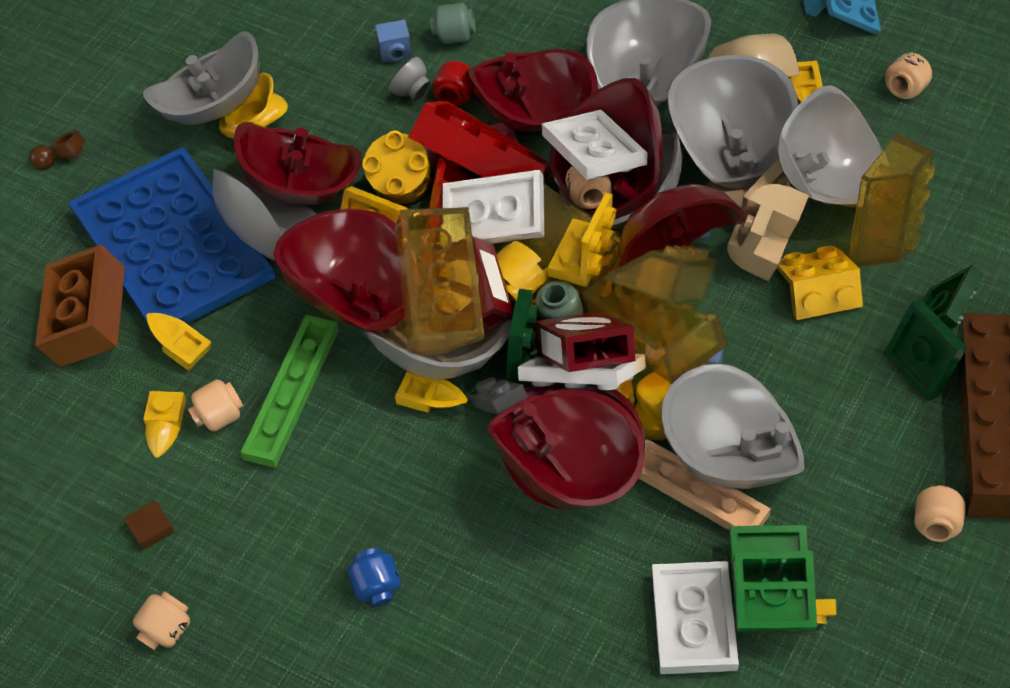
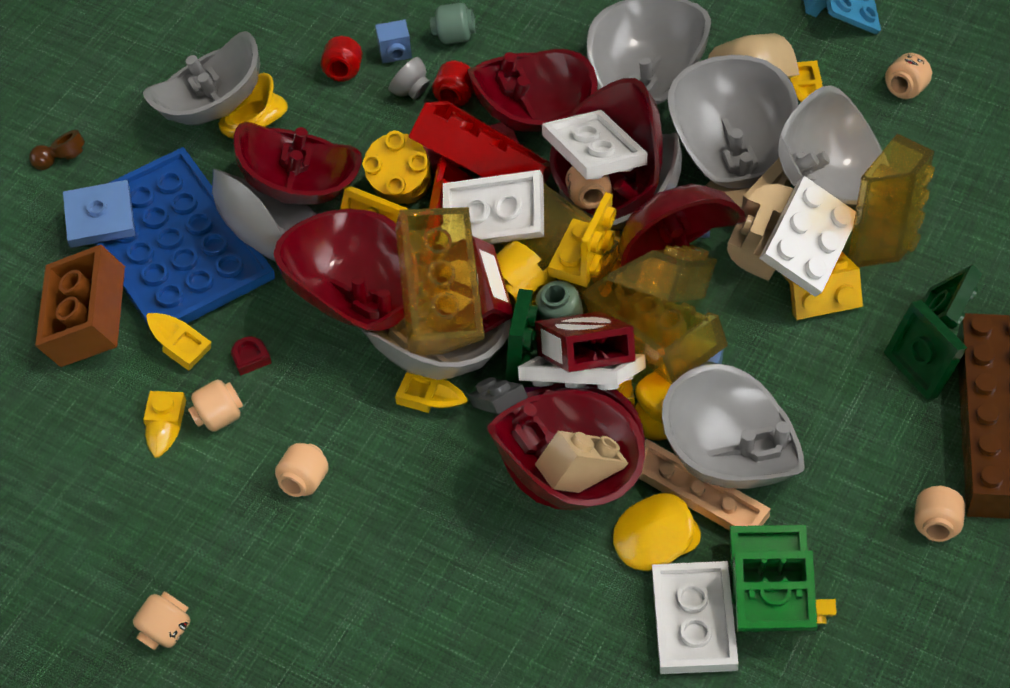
(98, 213): none -> medium blue plate
(148, 525): reddish brown tile -> none
(249, 355): none -> dark red tile
(289, 391): bright green plate -> none
(301, 469): none -> light nougat head
(341, 58): none -> red head
(374, 576): blue head -> none
(579, 461): none -> tan slope
(655, 532): none -> yellow piece
(809, 236): none -> white plate

